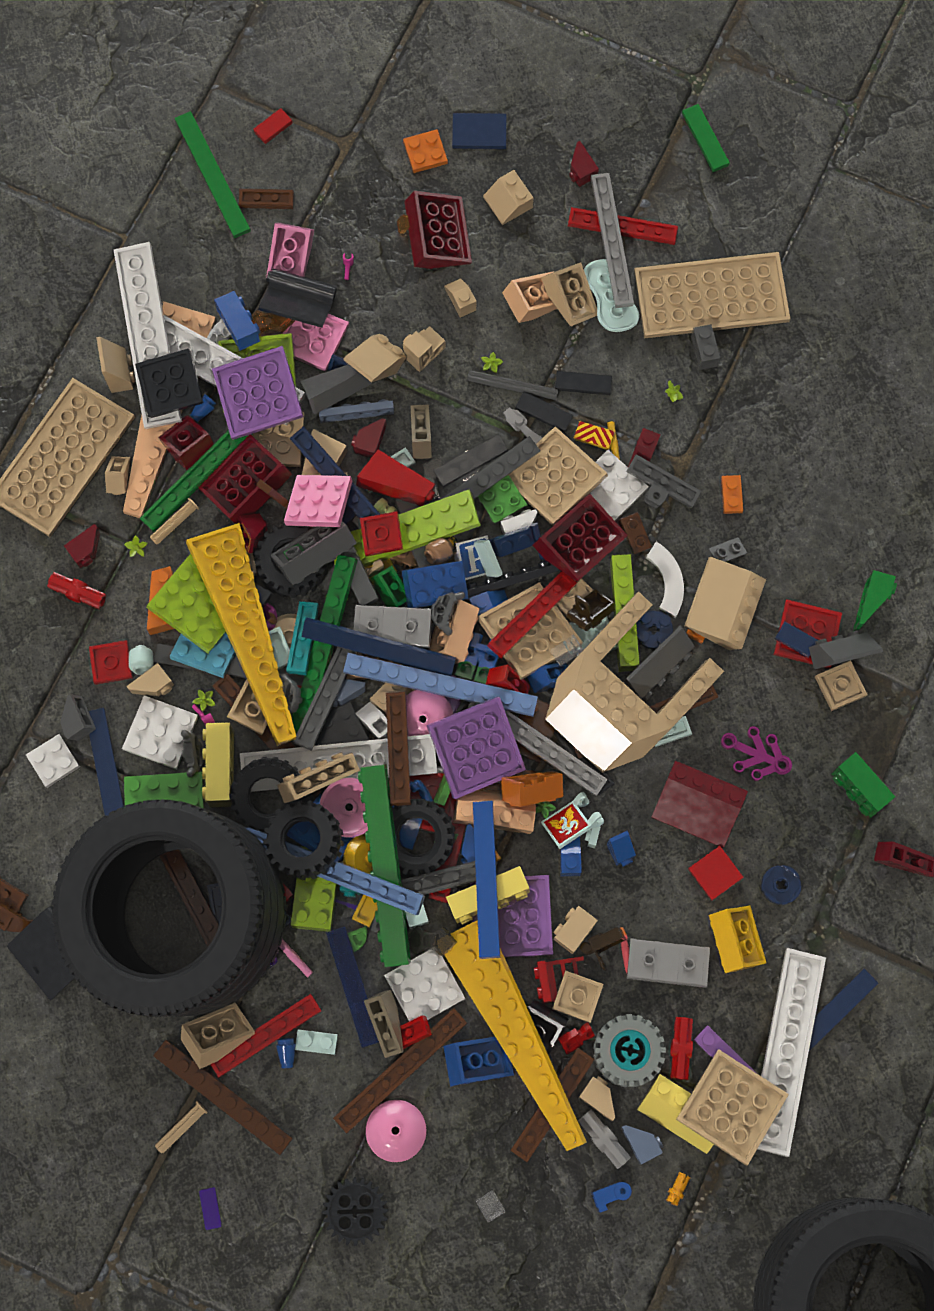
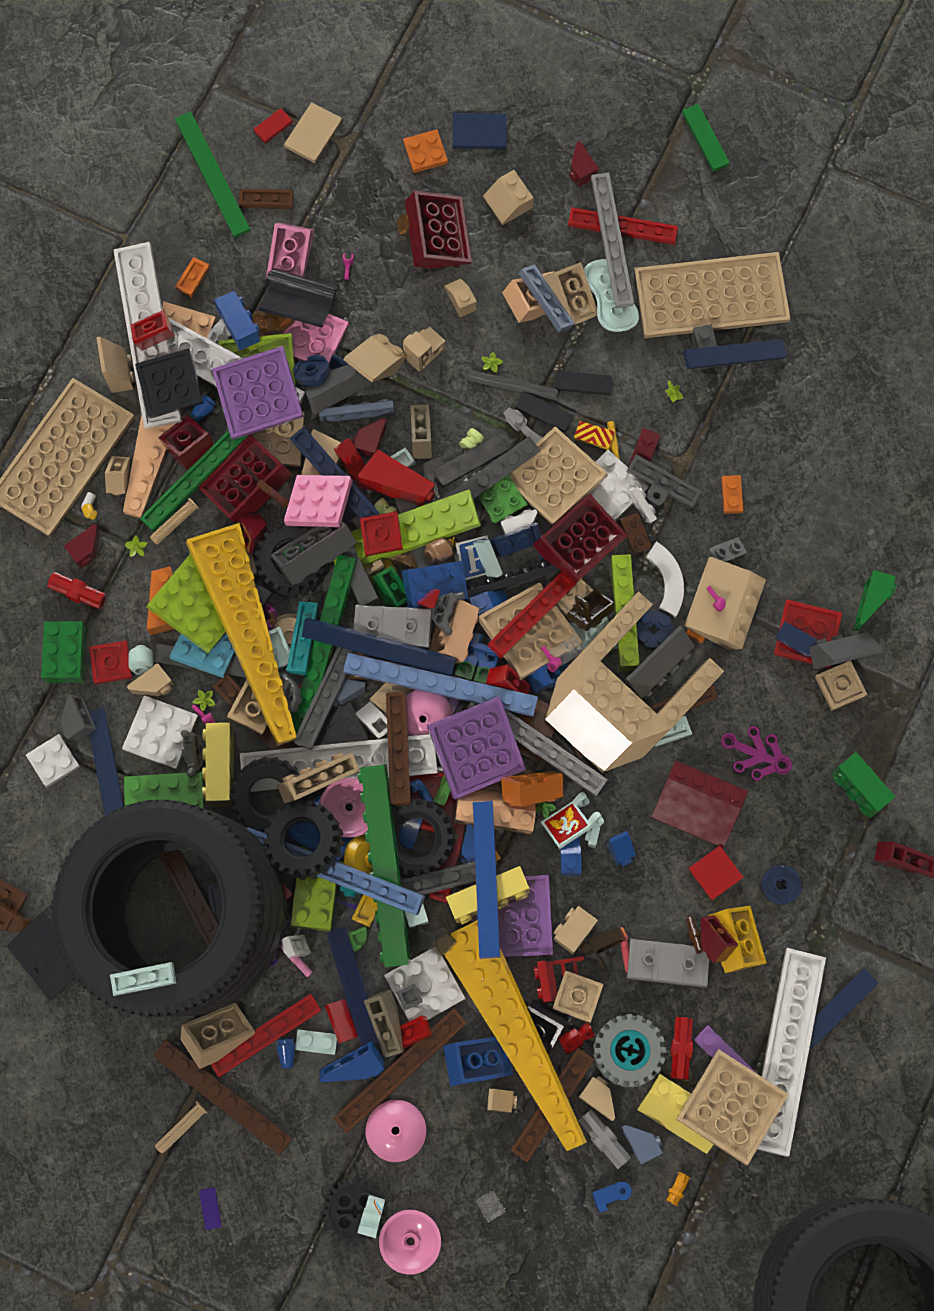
(63, 652): none -> green brick
(87, 508): none -> yellow arm
(143, 979): none -> light aqua tile
(151, 330): none -> red slope
(192, 277): none -> orange plate
(295, 946): none -> white plate
(312, 371): none -> dark blue plate
(313, 132): none -> tan tile
(341, 1021): none -> red tile
(349, 458): none -> red plate
(354, 1066): none -> blue slope
(371, 1216): none -> light aqua leg
(405, 1257): none -> bright pink dish
(409, 997): none -> dark grey plate
(430, 599): none -> red slope
(472, 440): none -> yellowish green wheel
(501, 1100): none -> tan slope
(546, 298): none -> sand blue plate
(554, 662): none -> dark pink hand
(638, 498): none -> white plate
(694, 935): none -> reddish brown bar
(716, 940): none -> dark red slope
(719, 603): none -> dark pink hand
(734, 354): none -> dark blue tile

